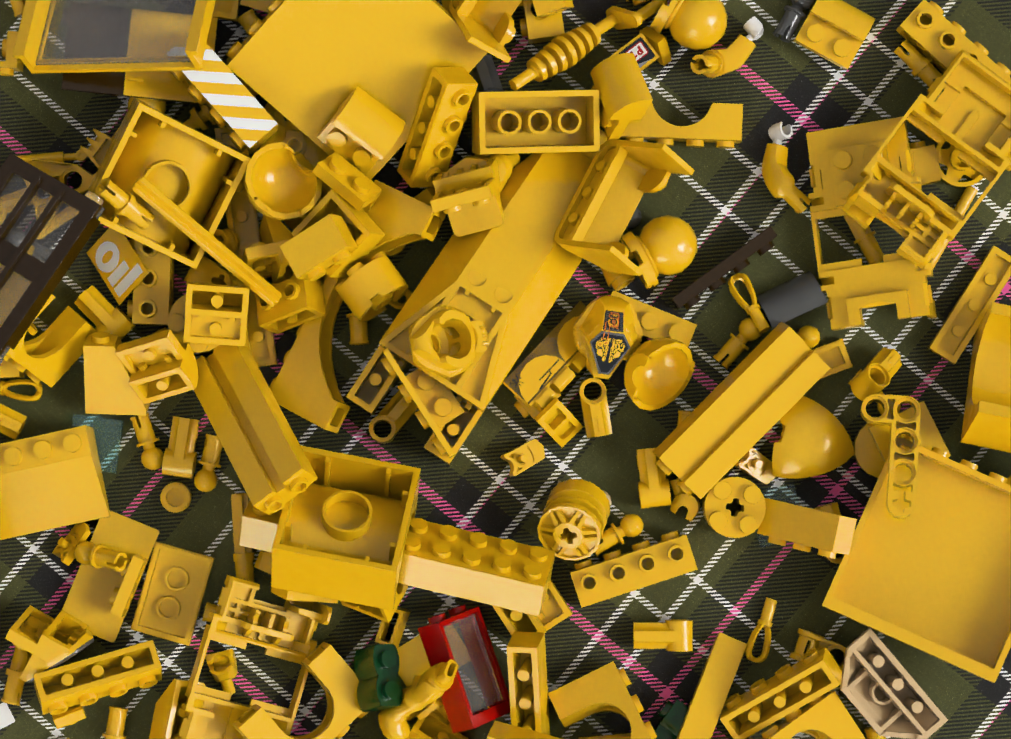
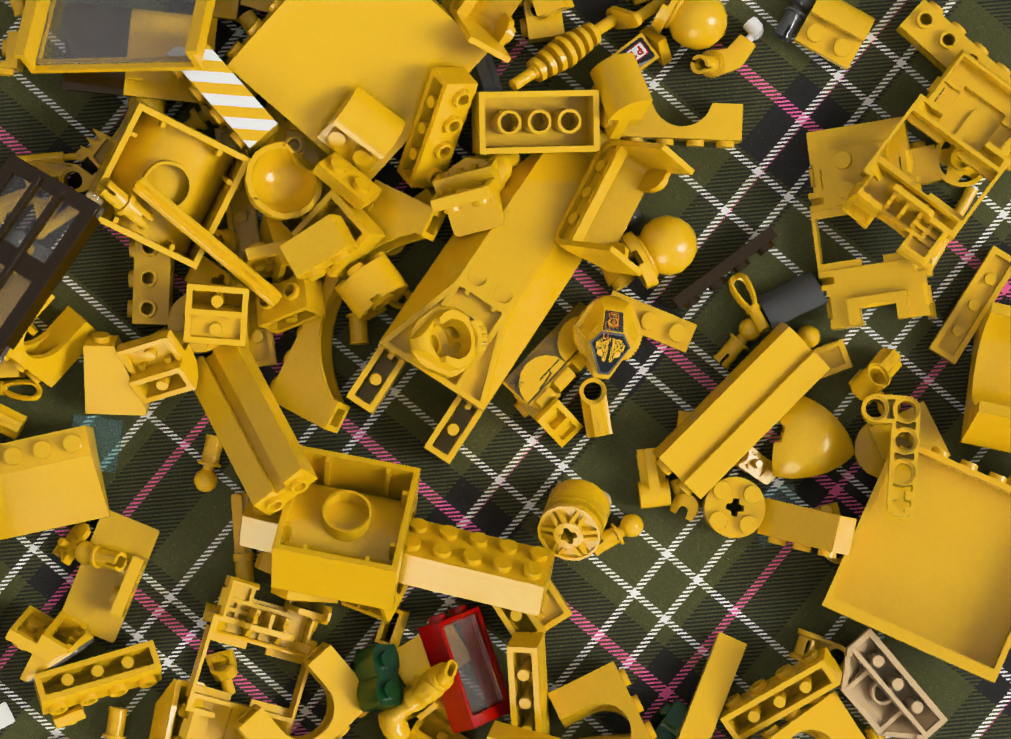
(14, 685): yellow pin -> none
(103, 313): yellow piece -> none
(117, 264): sticker -> none
(151, 456): yellow pin -> none
(172, 593): yellow tile -> none
(175, 497): yellow tile -> none
(180, 454): yellow piece -> none
(395, 413): yellow piece -> none
(435, 401): yellow bracket -> none
(524, 456): yellow piece -> none
(633, 569): yellow brick -> none
(658, 372): yellow cylinder -> none
(671, 635): yellow piece -> none
(764, 622): yellow piece -> none
(775, 171): yellow arm -> none
(866, 241): yellow axle -> none
(917, 63): yellow pin -> none

